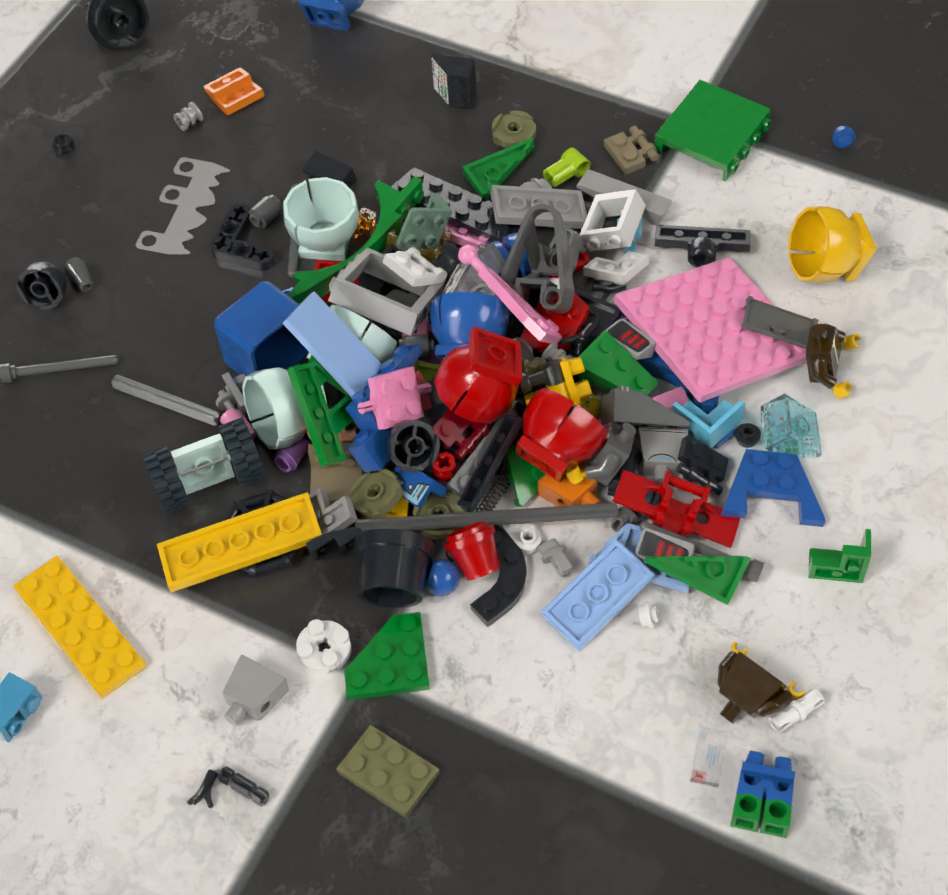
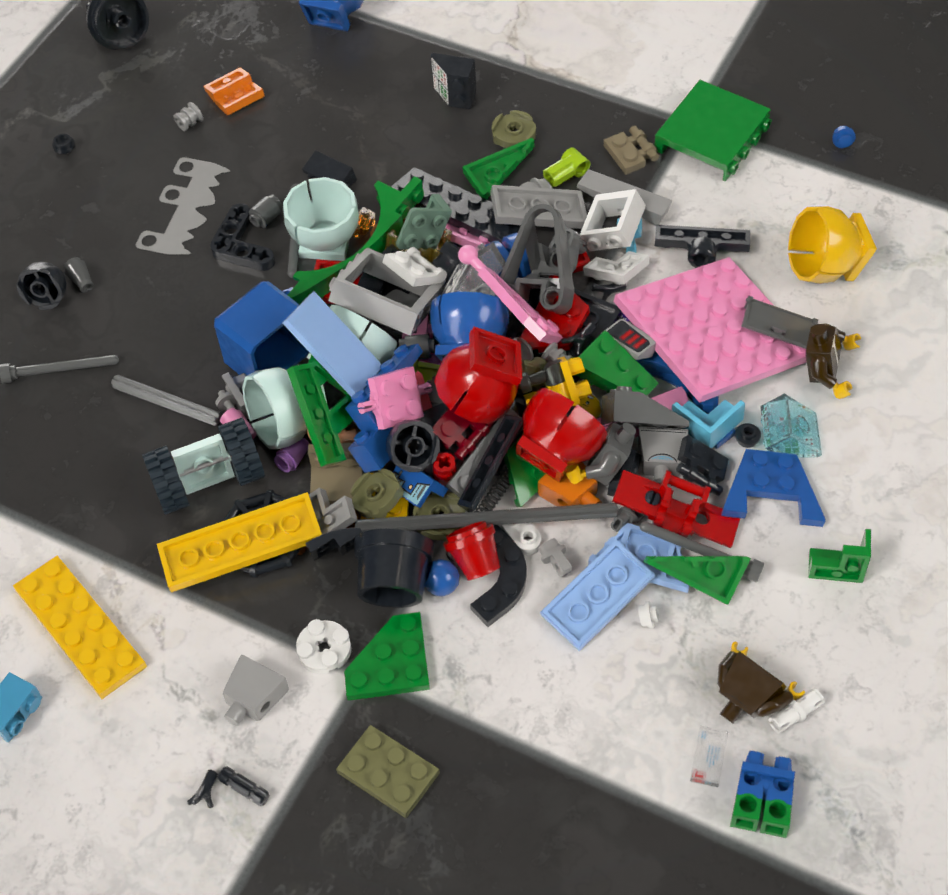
(659, 544): slope -> none

